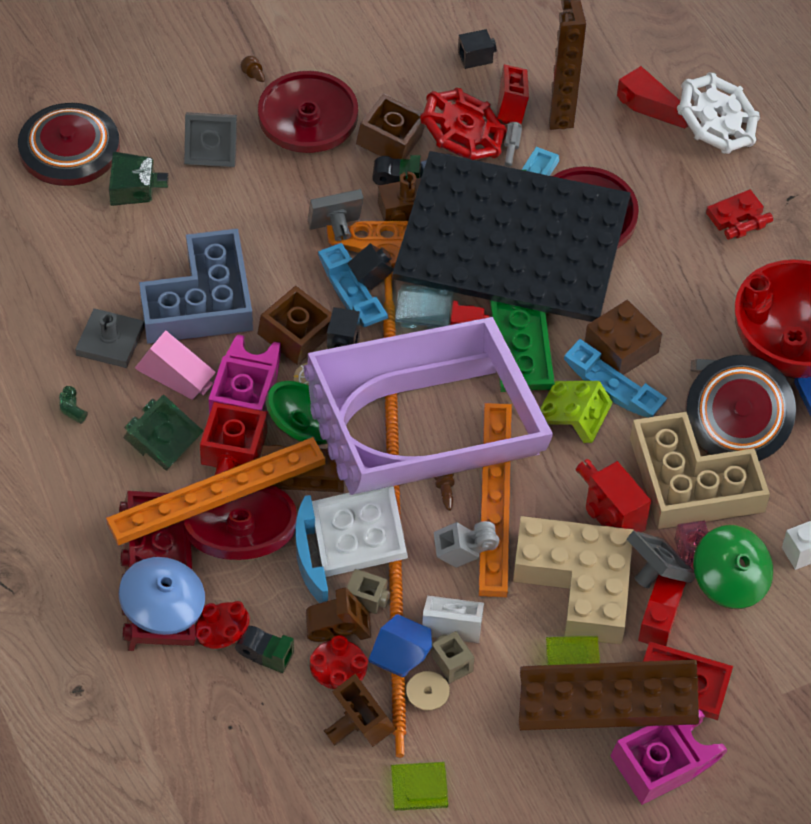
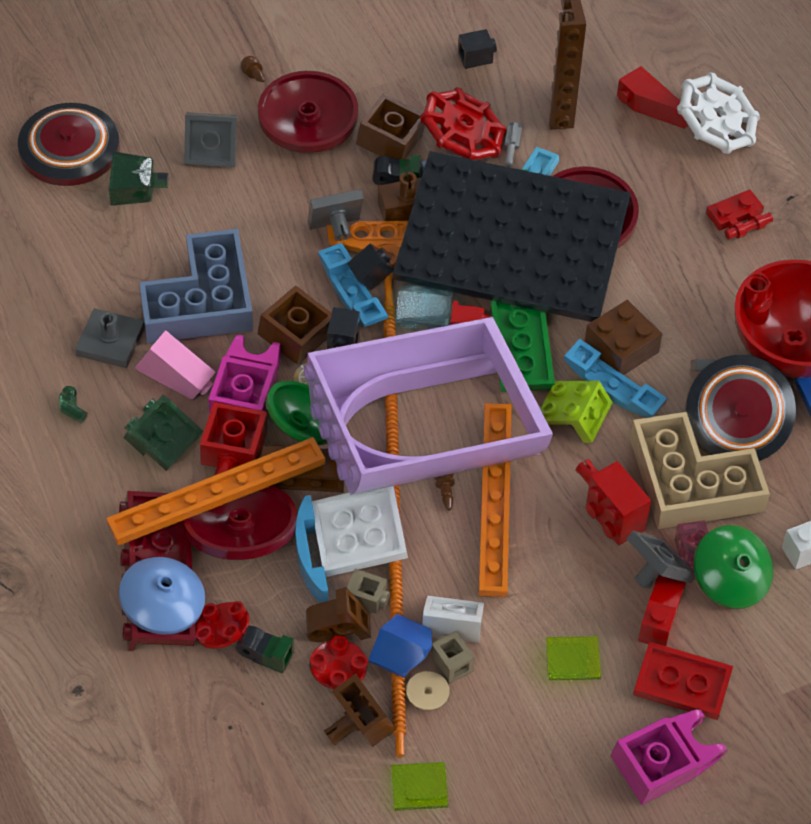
(461, 545): light grey brick -> none
(513, 94): red slope -> none
(587, 561): tan brick -> none
(609, 695): reddish brown bracket -> none

